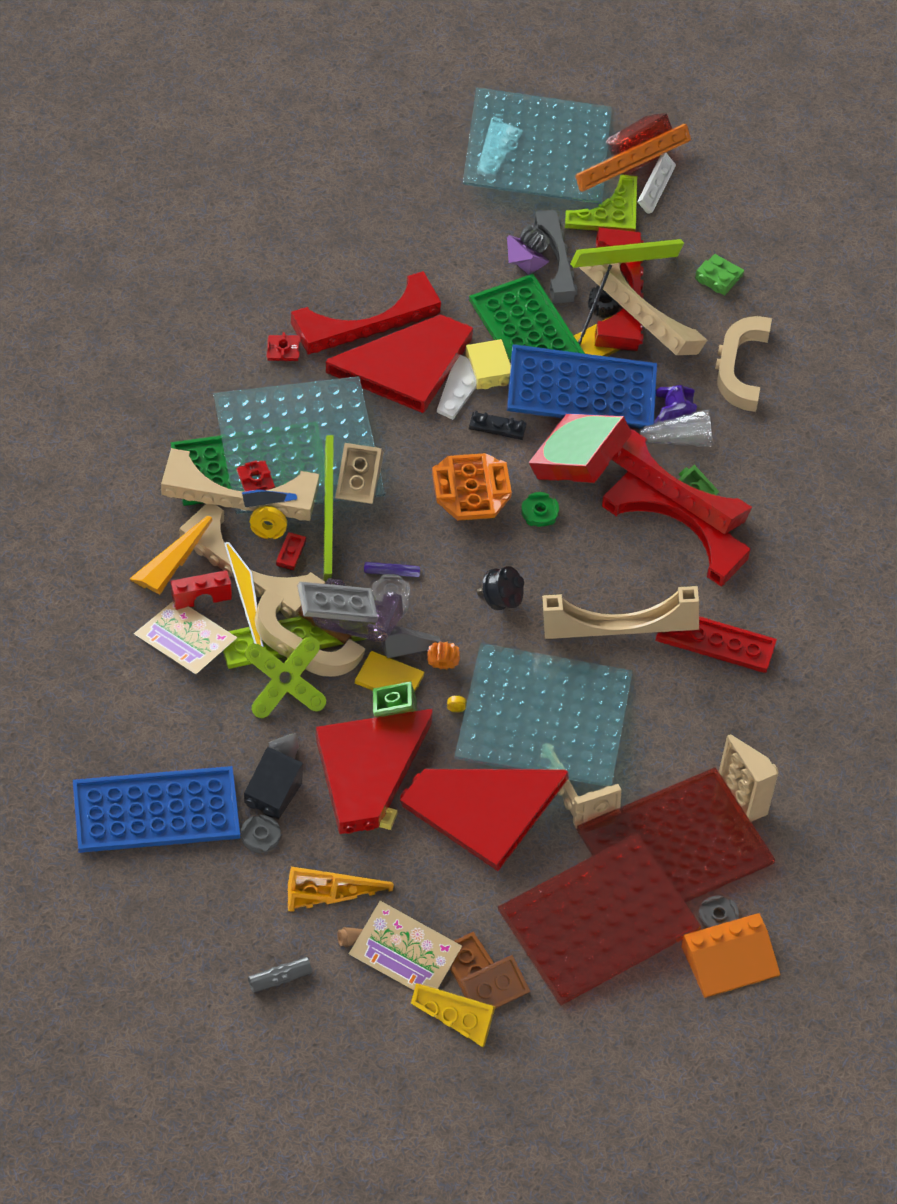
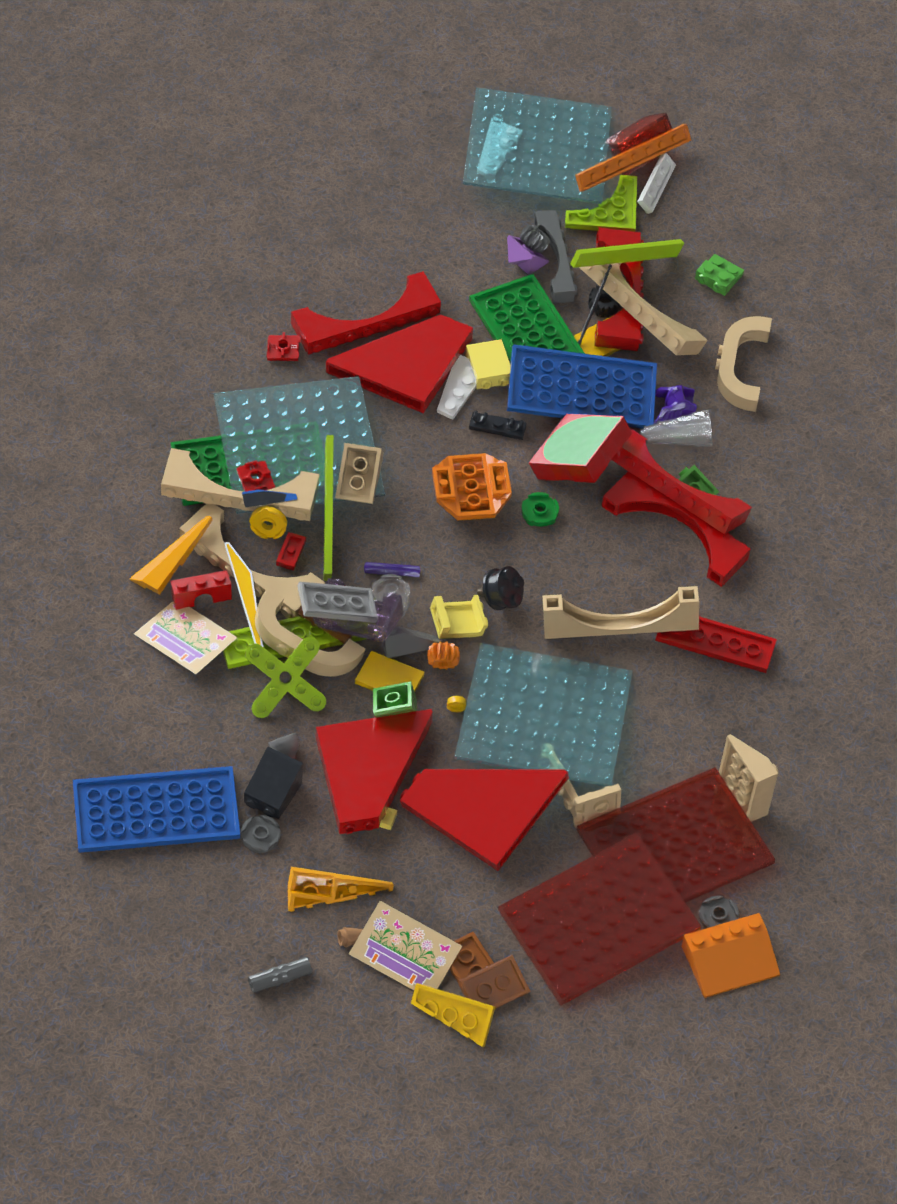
(458, 618): none -> light yellow panel

